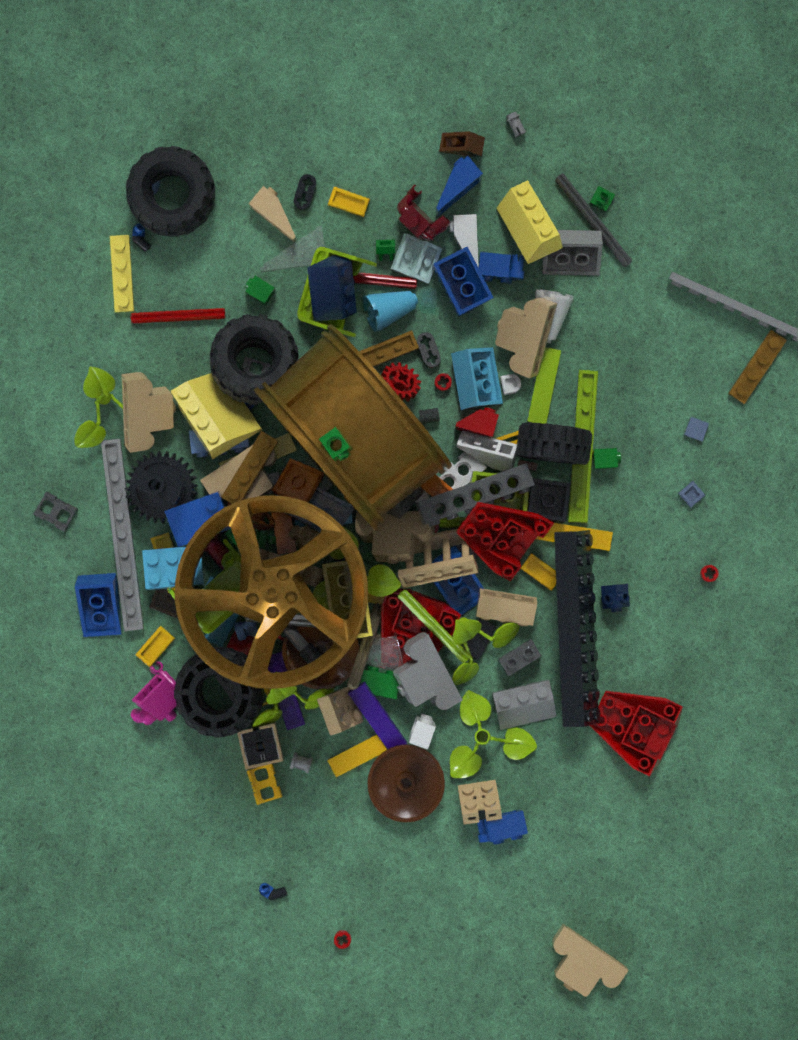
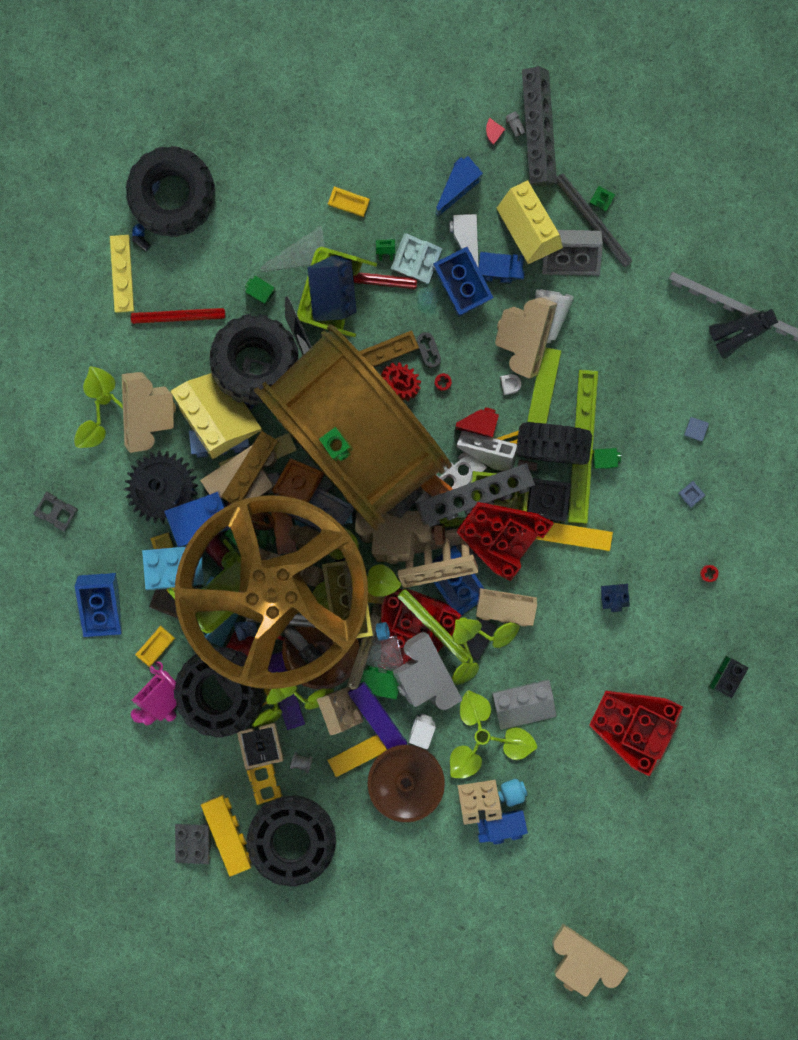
(122, 535): light grey plate -> none
(192, 843): none -> dark grey hinge
(226, 834): none -> yellow brick
(270, 208): tan slope -> none
(272, 893): arm -> none
(296, 327): none -> sticker
(301, 190): black beam -> none
(301, 812): none -> black tyre
(344, 945): red bush -> none
(382, 631): none -> dark azure axle
(388, 307): medium azure cone -> none
(417, 220): dark red torso -> none
(424, 412): dark grey piece -> none
(438, 534): none -> reddish brown plate
(462, 143): reddish brown slope -> none
(476, 378): medium azure slope -> none
(493, 131): none -> coral tile
(512, 792): none -> medium azure head
(519, 657): dark grey brick -> none
(539, 126): none -> dark grey brick
(540, 571): yellow tile -> none
(576, 628): black brick -> none
(731, 677): none -> black hips
(752, 326): none -> black piece
(757, 366): pearl gold plate -> none

